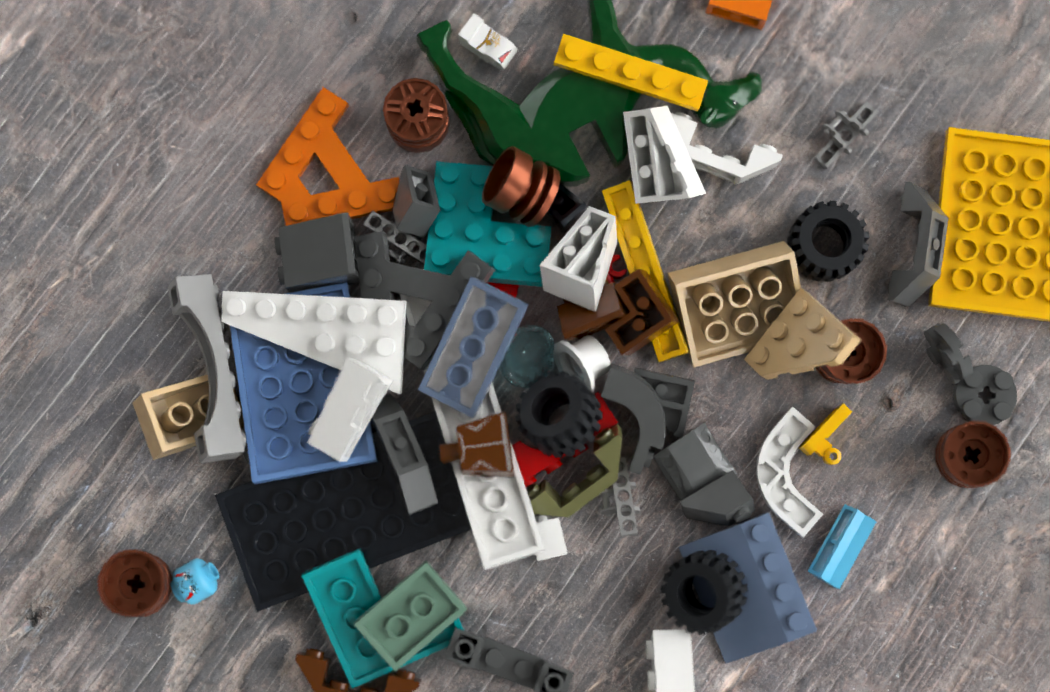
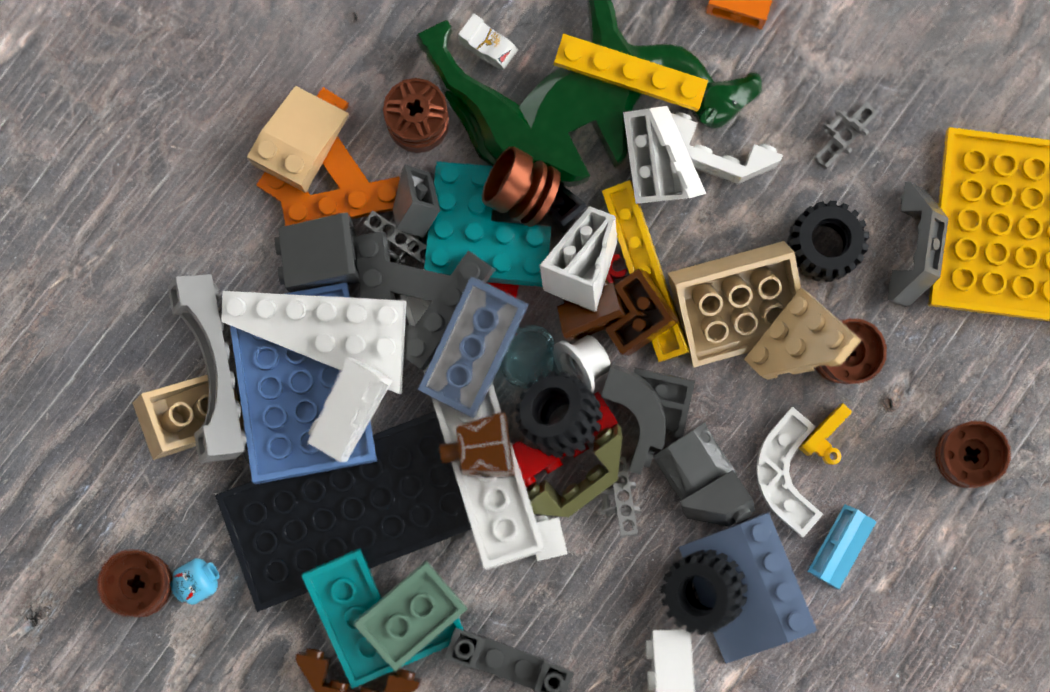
(297, 138): none -> tan slope
(404, 455): dark grey slope -> none
(945, 350): dark grey plate -> none
(998, 383): dark grey plate -> none

